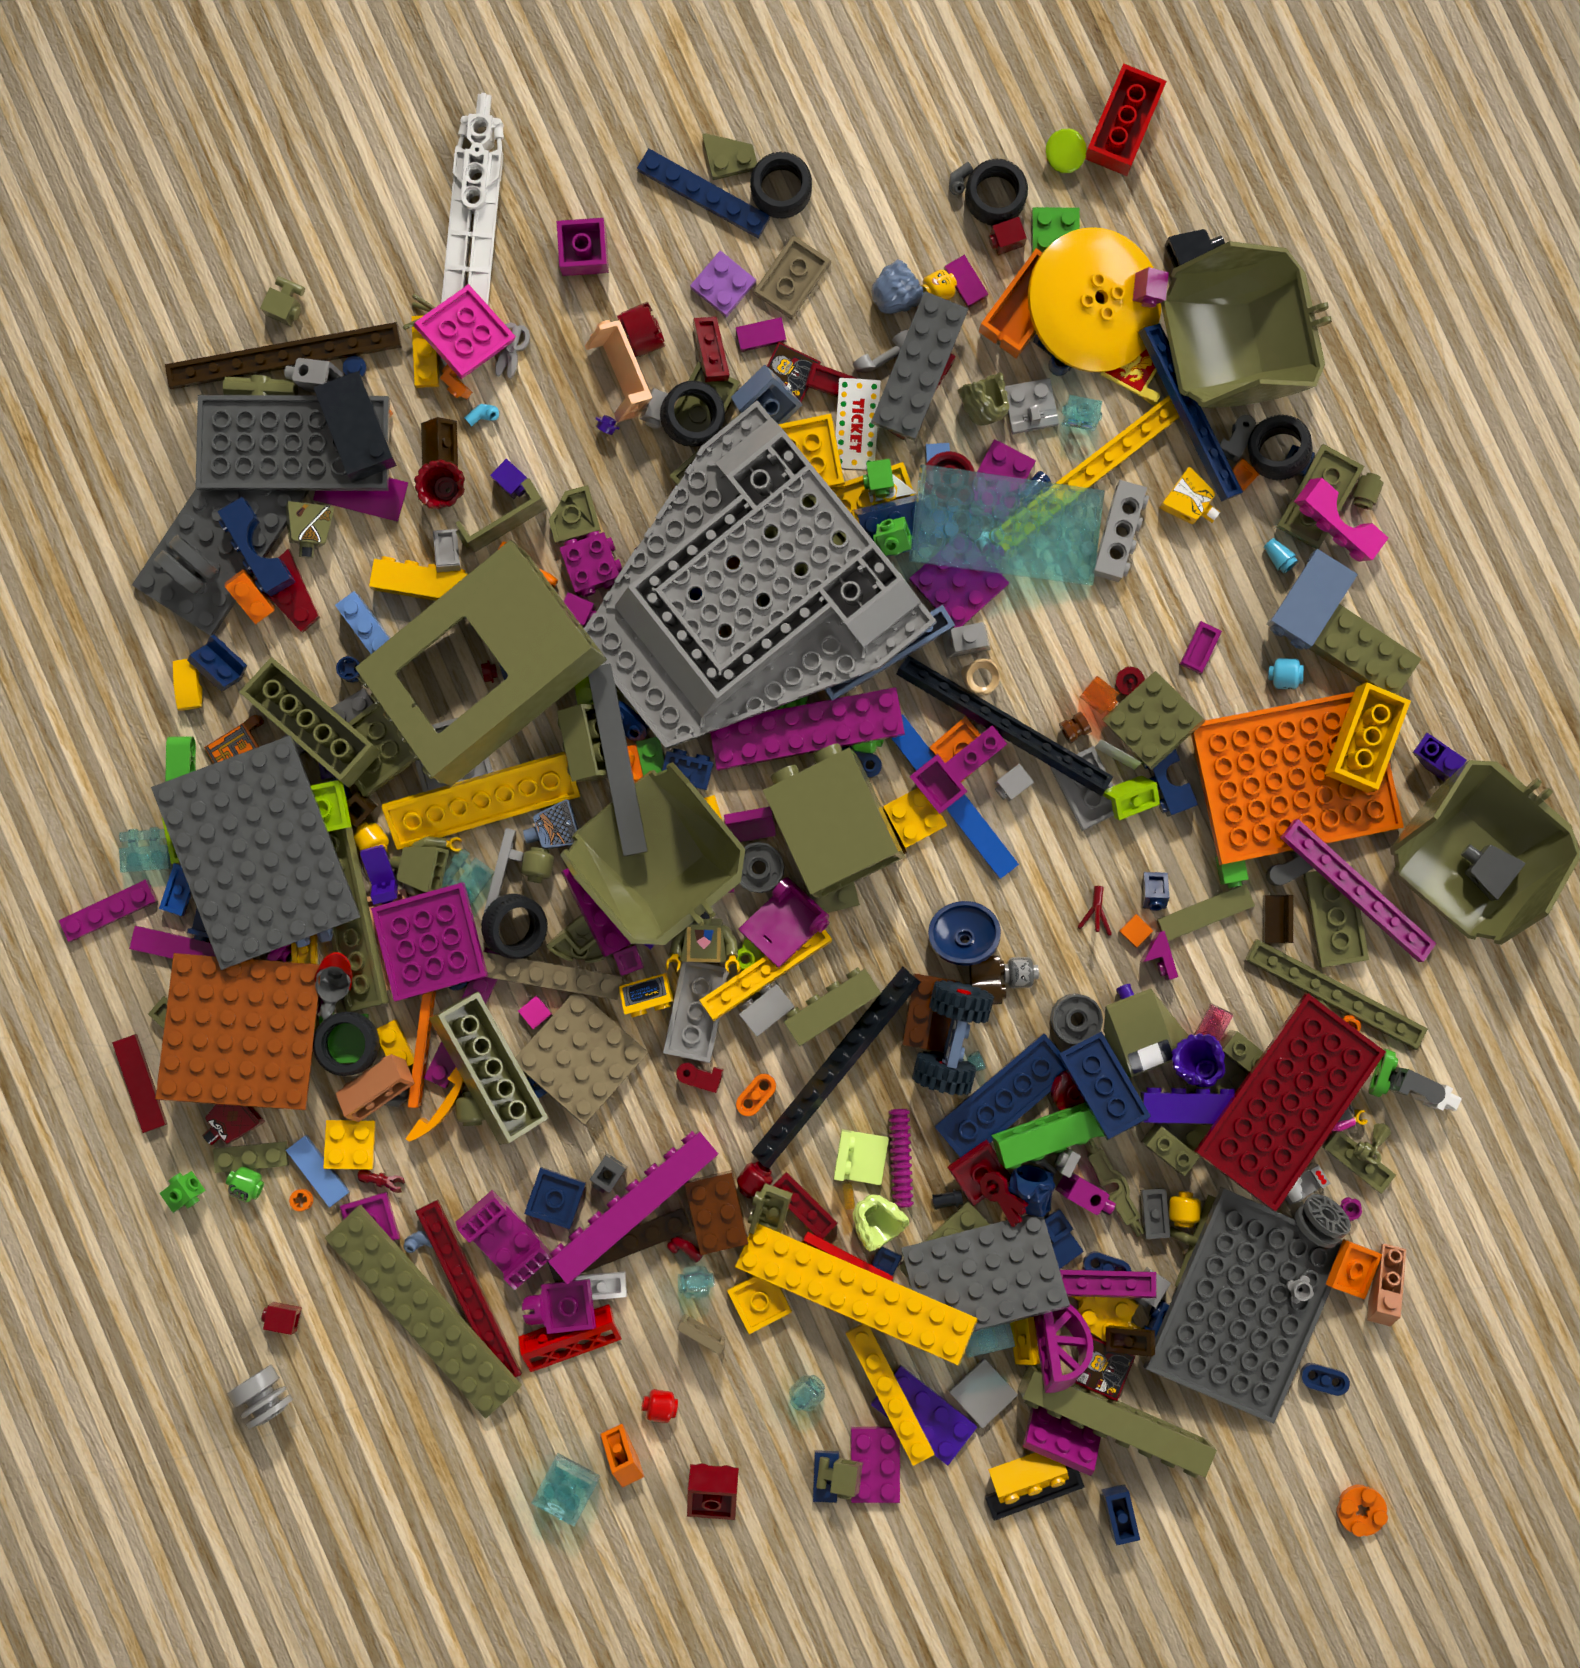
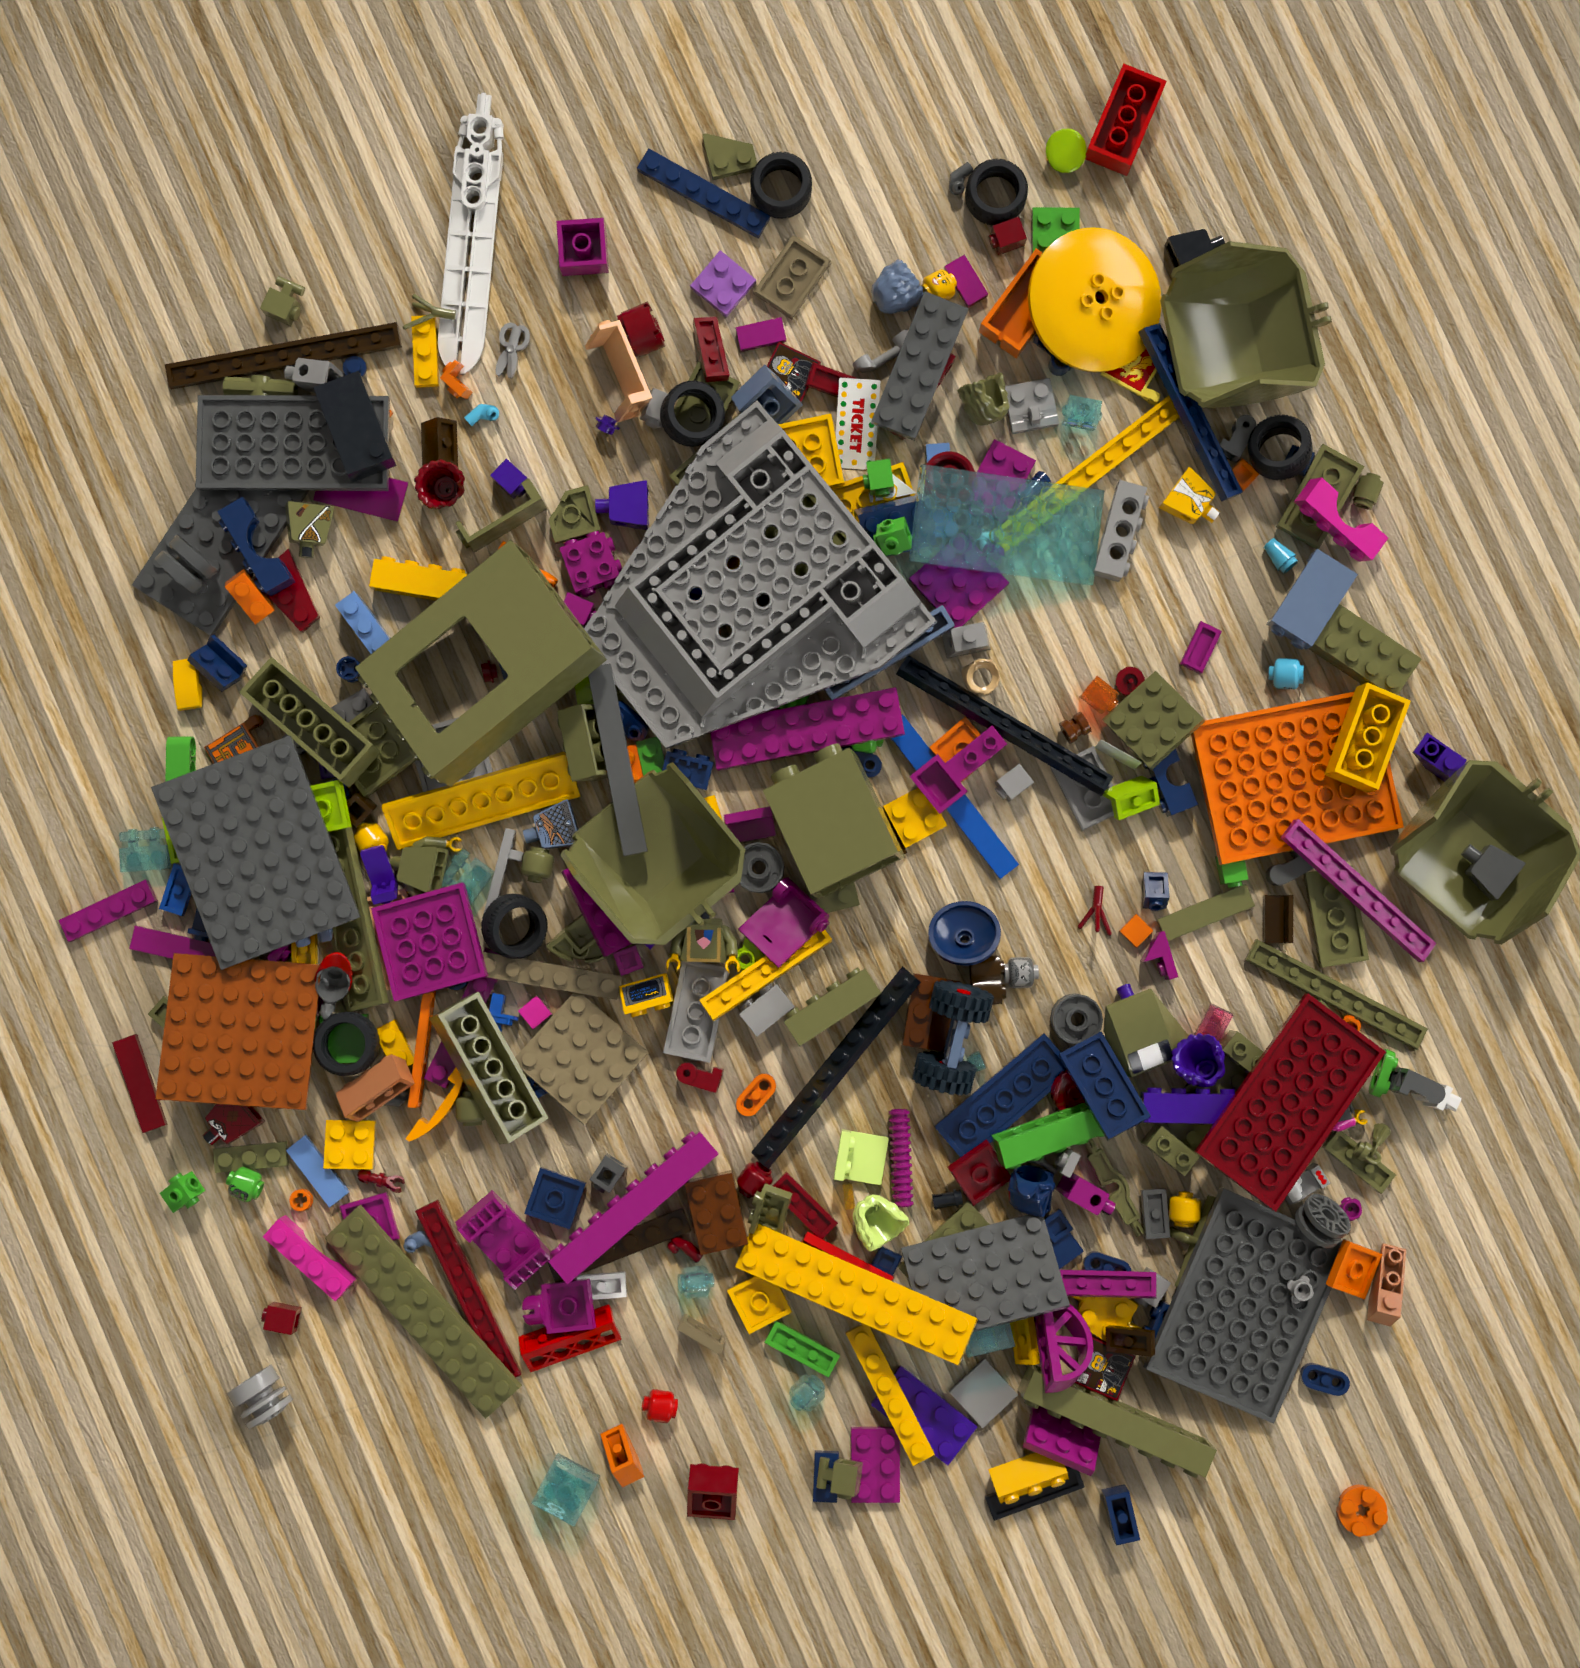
(324, 1272): none -> dark pink arch
(446, 550): light grey tile -> none
(464, 331): dark pink plate -> none
(496, 1010): none -> blue piece
(627, 505): none -> dark purple torso
(802, 1348): none -> bright green plate
(995, 1189): dark red piece -> none
(1150, 287): magenta brick -> none

